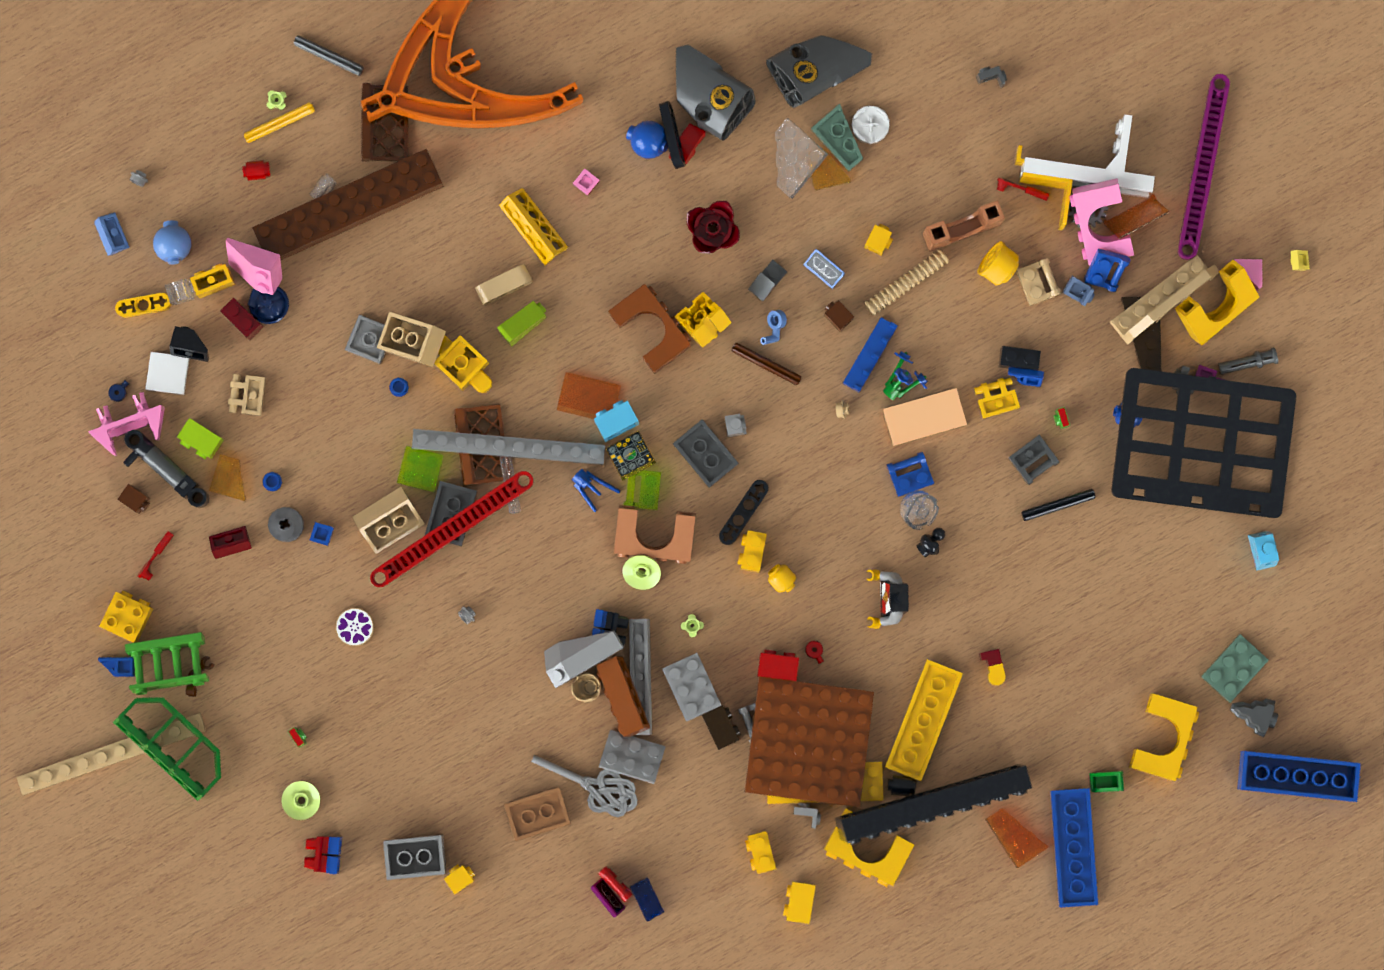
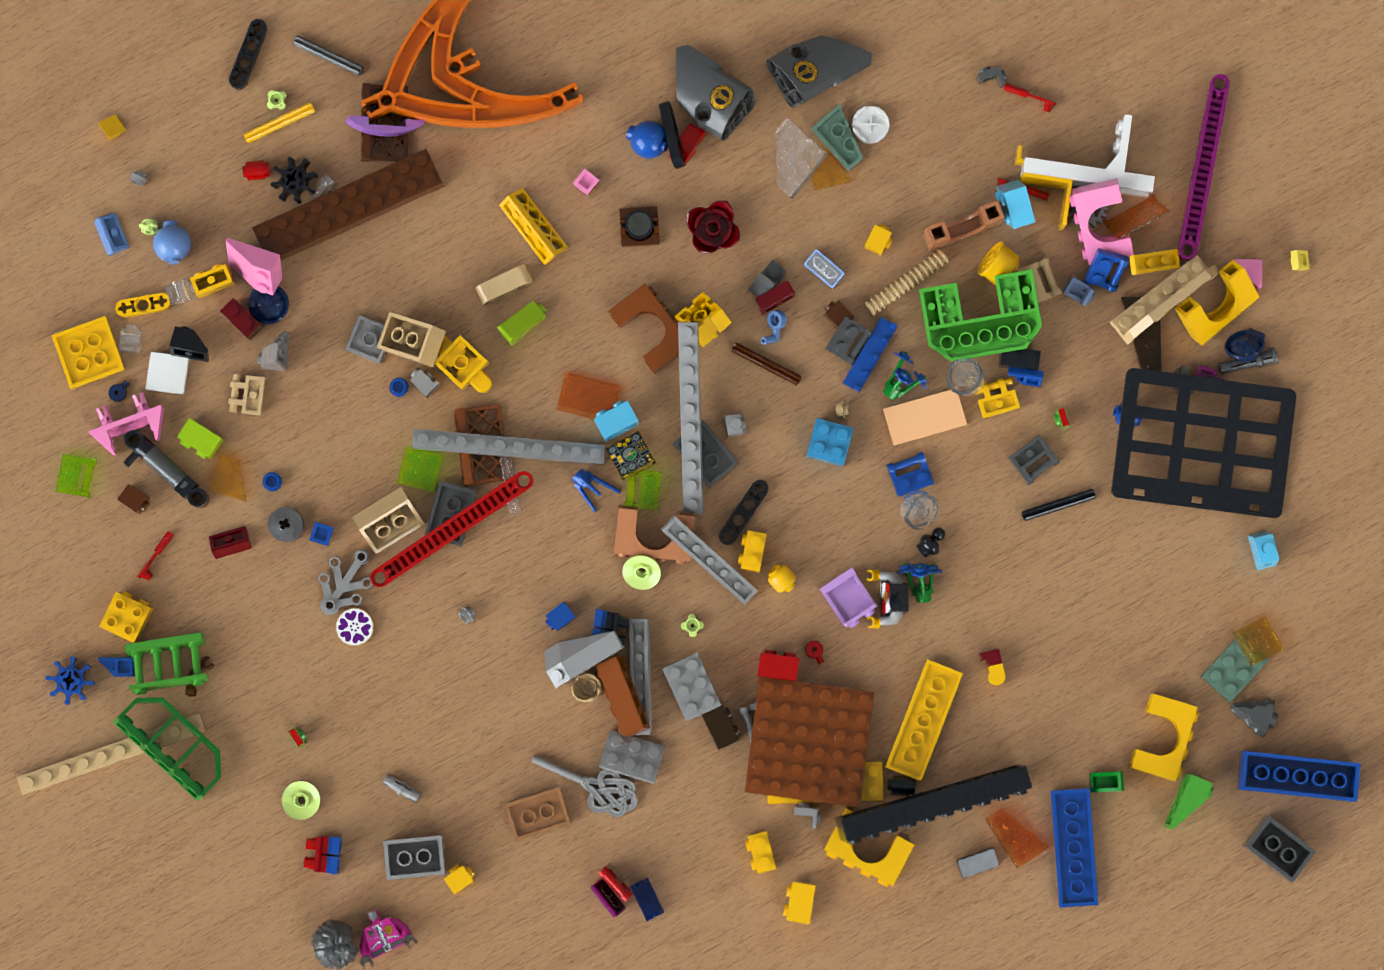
(70, 473): none -> clear neon green plate
(71, 672): none -> blue gear
(88, 352): none -> yellow plate
(112, 126): none -> yellow slope
(131, 339): none -> clear brick
(149, 226): none -> yellowish green plate
(245, 53): none -> black beam
(275, 353): none -> light grey wedge
(299, 185): none -> black gear
(333, 944): none -> dark grey hair
(343, 585): none -> light grey plant
(362, 124): none -> medium lavender slope
(383, 937): none -> torso
(401, 788): none -> light grey pin
(424, 382): none -> light grey brick
(559, 617): none -> blue brick
(639, 225): none -> piece
(690, 417): none -> light grey plate
(709, 559): none -> light grey plate
(775, 297): none -> dark red slope
(829, 442): none -> dark azure brick
(844, 338): none -> dark grey plate
(848, 598): none -> lavender panel
(922, 591): none -> plant
(965, 377): none -> clear cylinder
(977, 862): none -> slope
(987, 335): none -> bright green slope
(1015, 204): none -> medium azure brick
(1048, 104): none -> red piece
(1154, 261): none -> yellow plate
(1190, 796): none -> bright green slope
(1245, 345): none -> dark blue piece
(1258, 641): none -> clear yellow tile
(1279, 848): none -> dark grey brick

